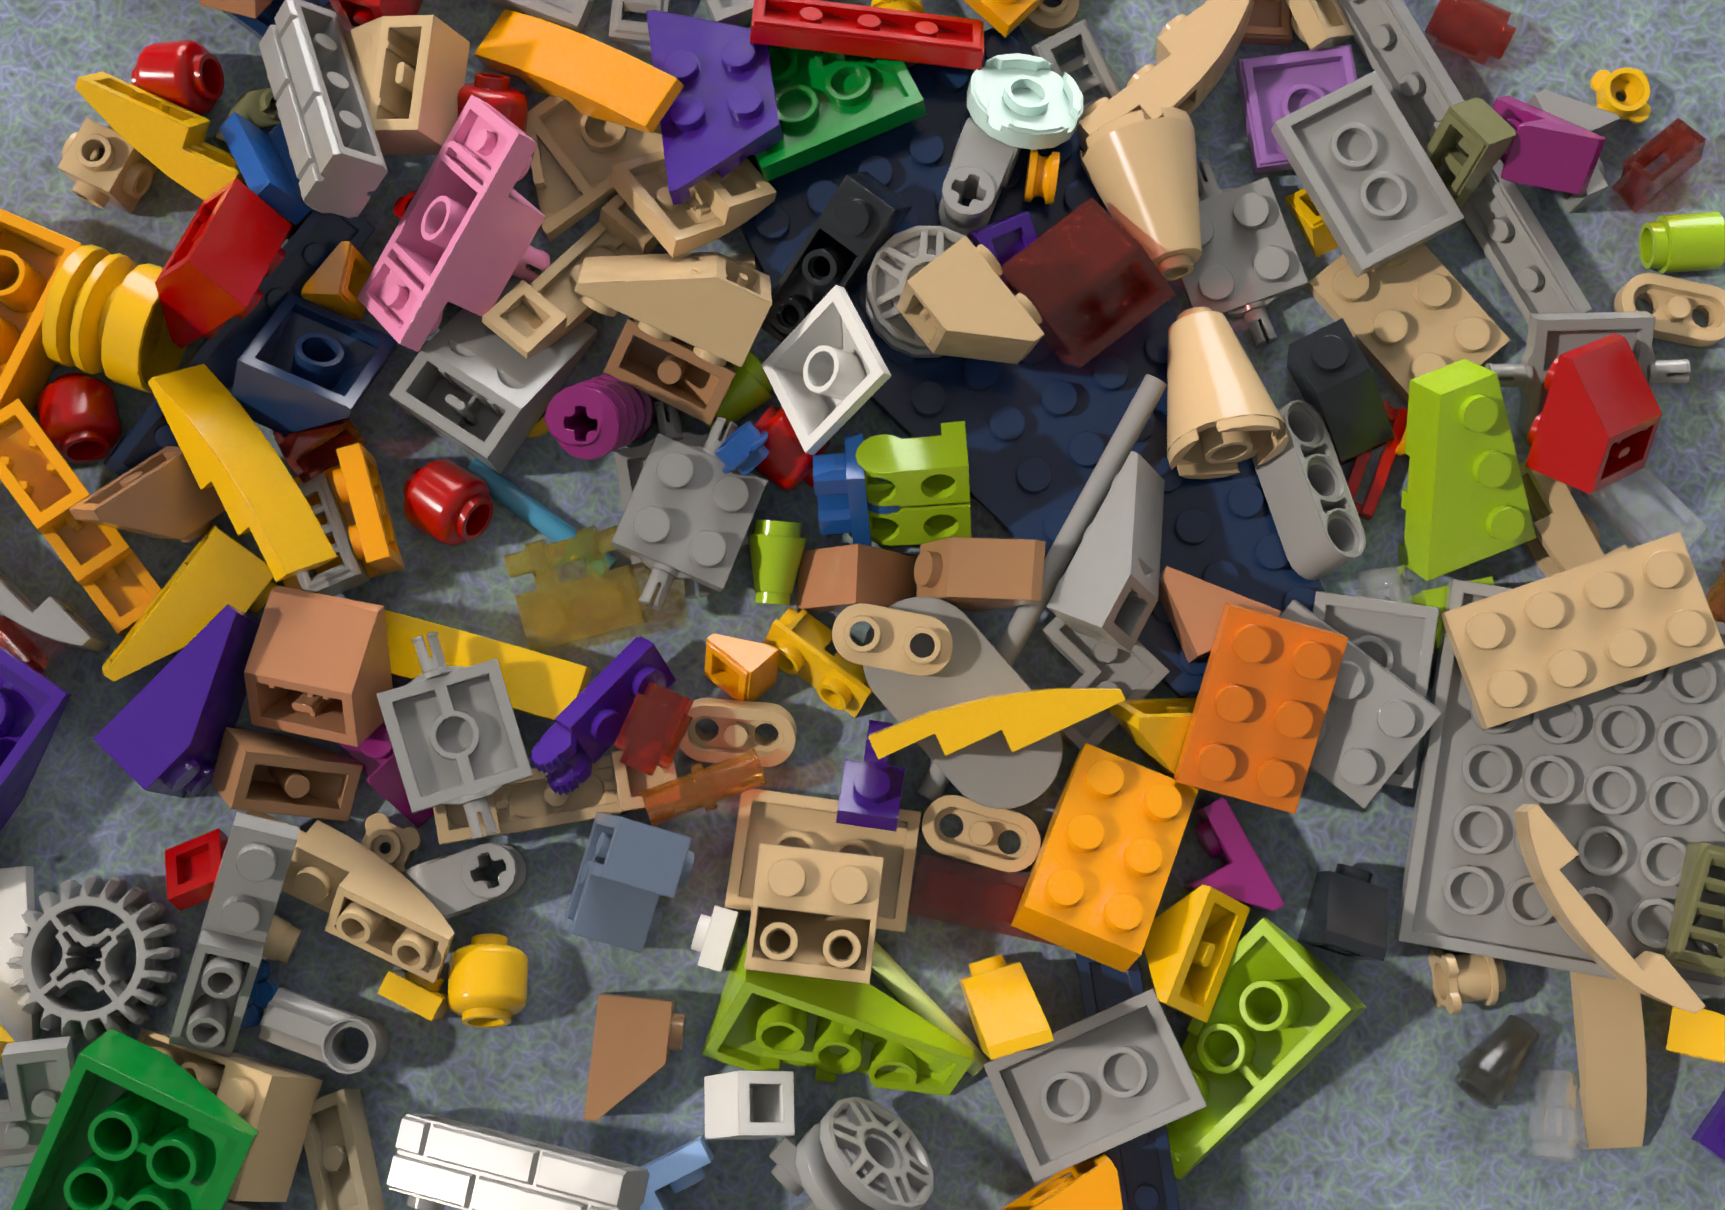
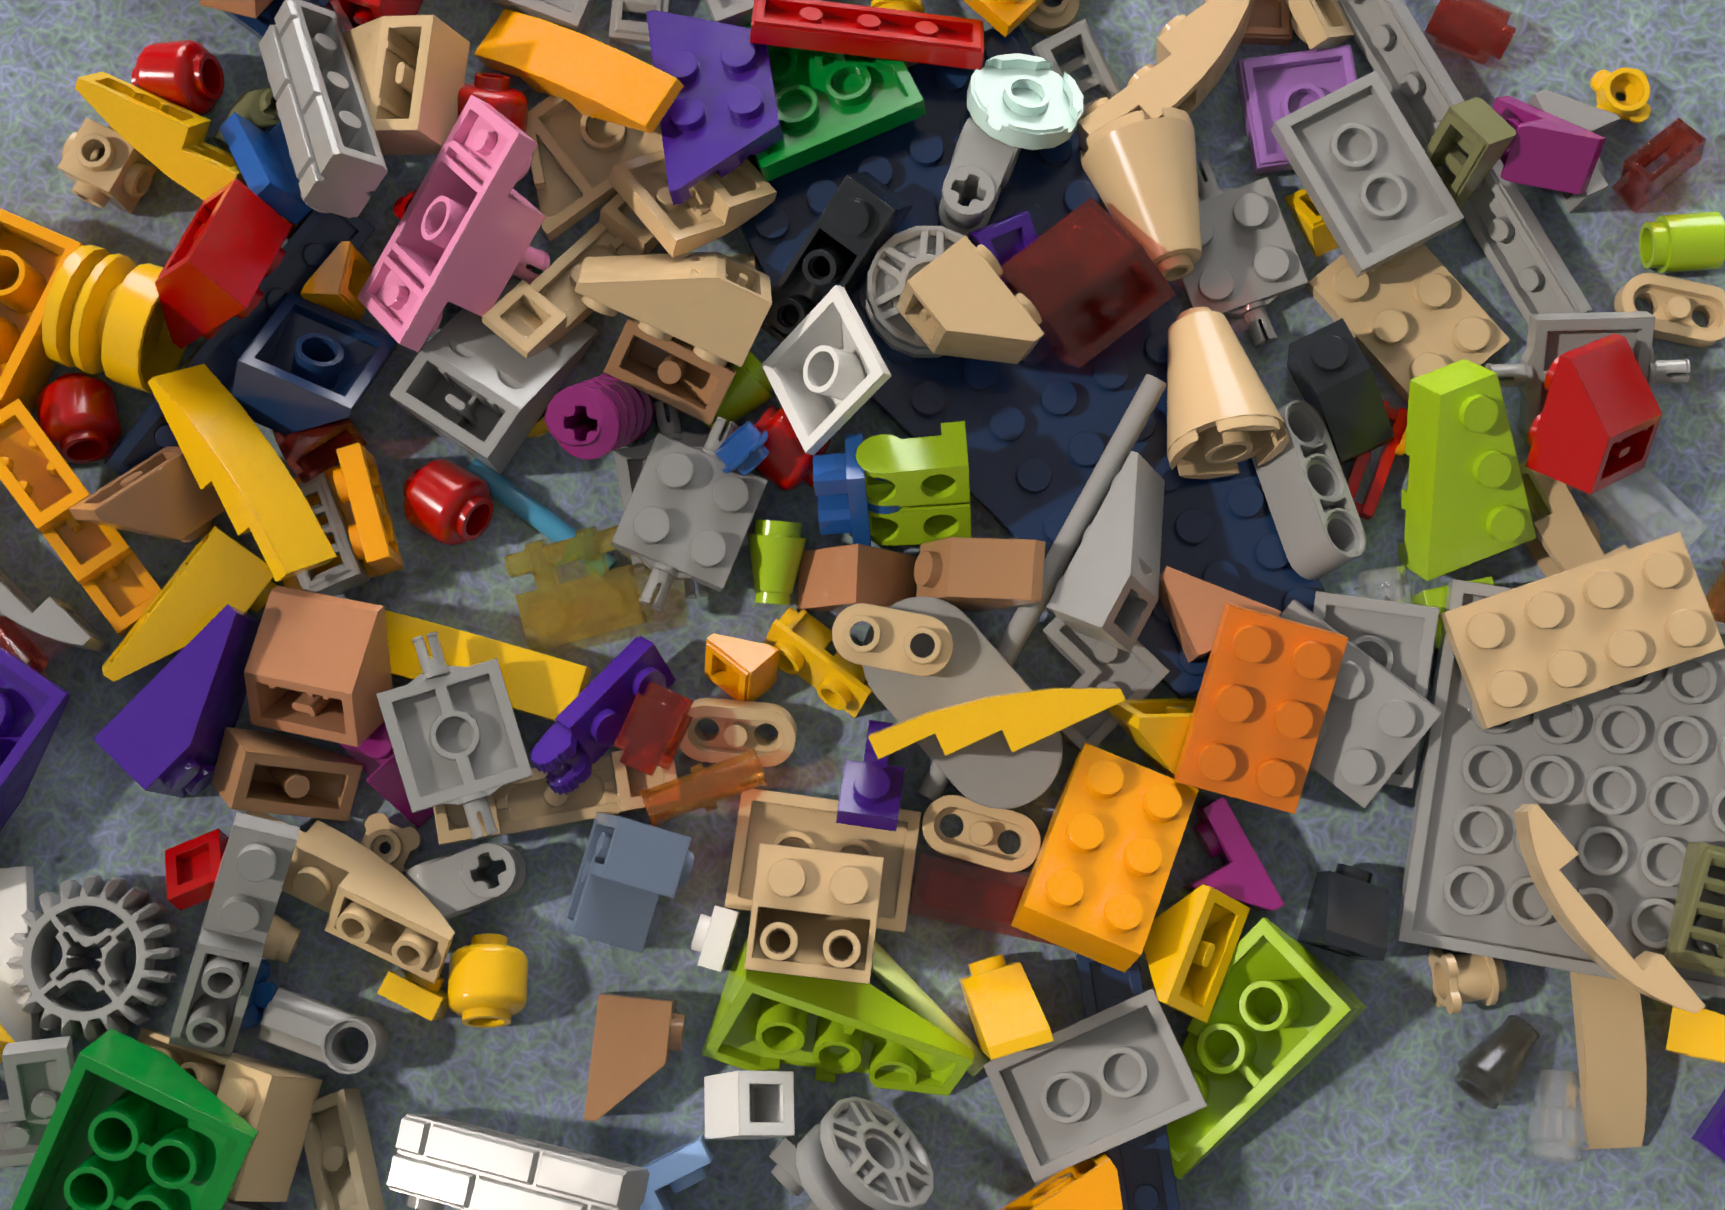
(1041, 176): light orange bush -> none

